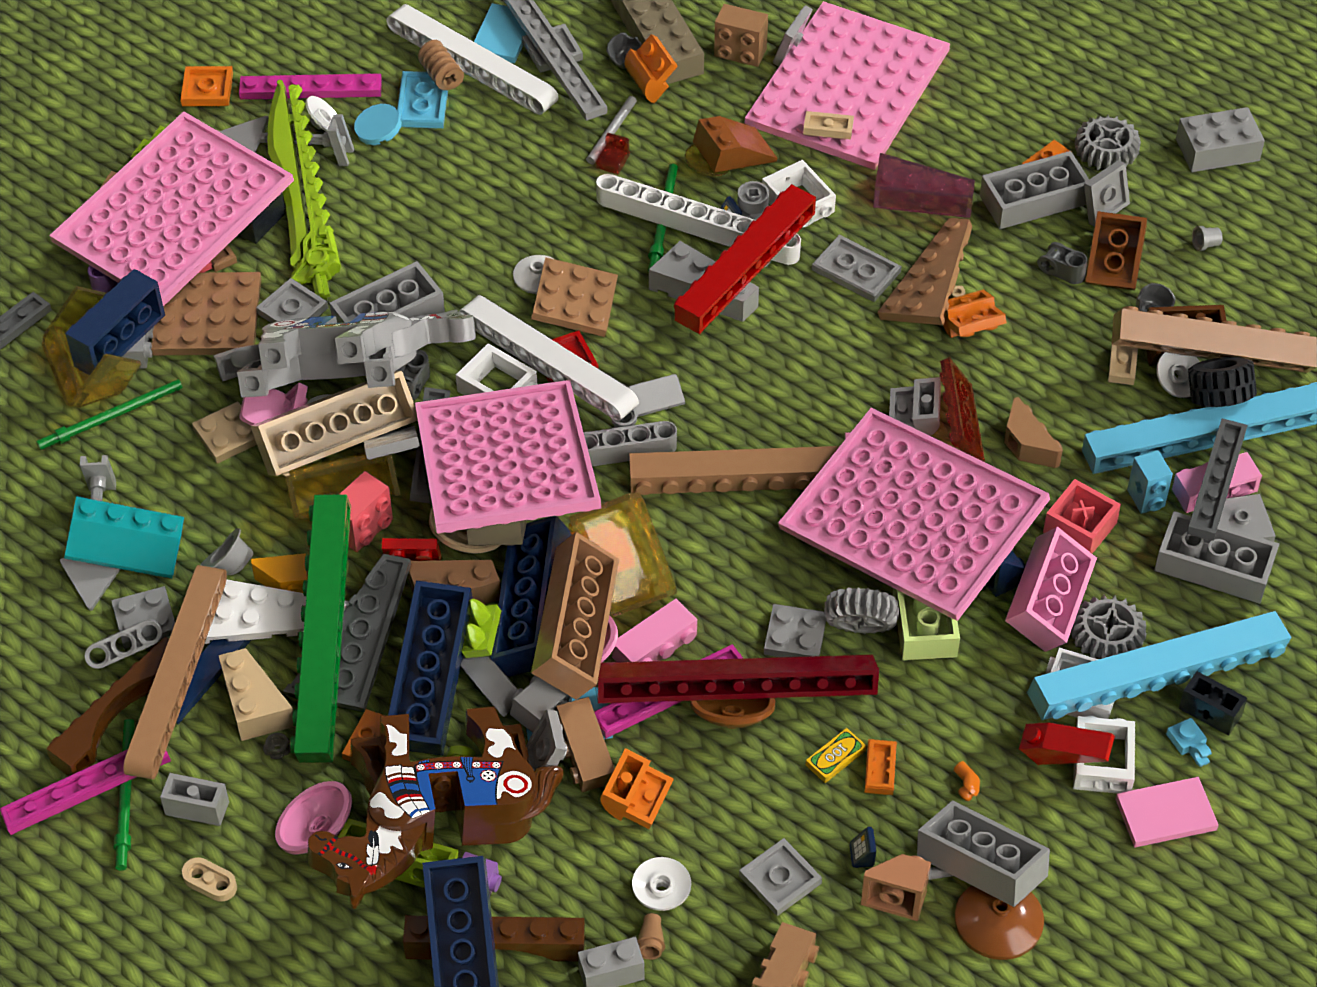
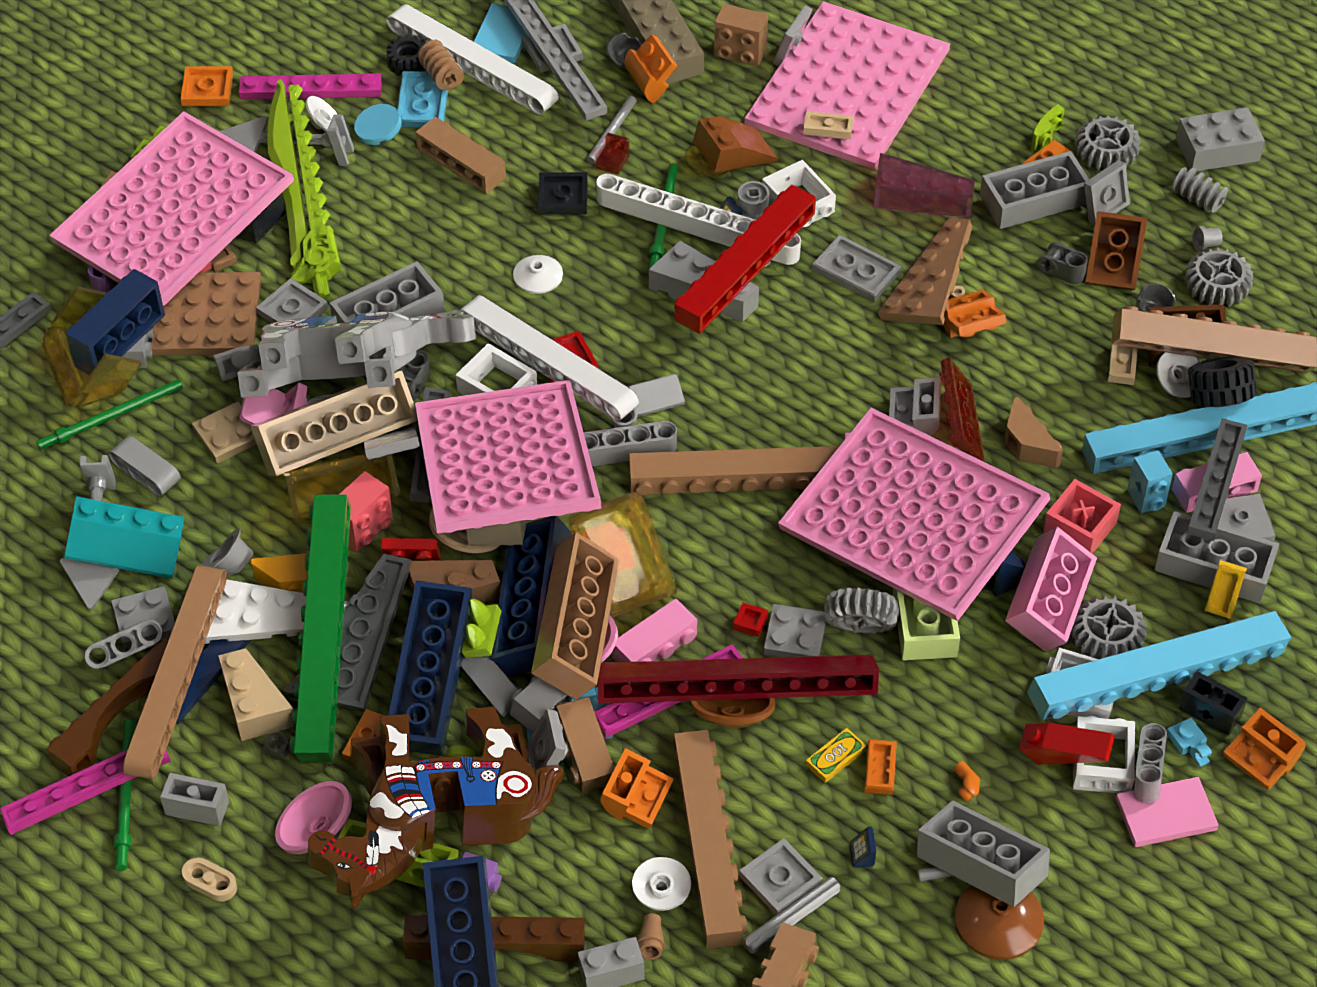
(144, 466): none -> light grey beam
(403, 47): none -> black tyre
(461, 155): none -> medium nougat brick
(562, 193): none -> black plate
(574, 297): medium nougat plate -> none
(708, 840): none -> medium nougat brick
(750, 619): none -> red plate
(792, 914): none -> light grey axle
(897, 886): nougat slope -> none
(1049, 123): none -> lime slope
(1150, 763): none -> light grey beam
(1198, 190): none -> light grey piece
(1218, 277): none -> light grey gear
(1225, 589): none -> yellow tile
(1265, 749): none -> orange brick

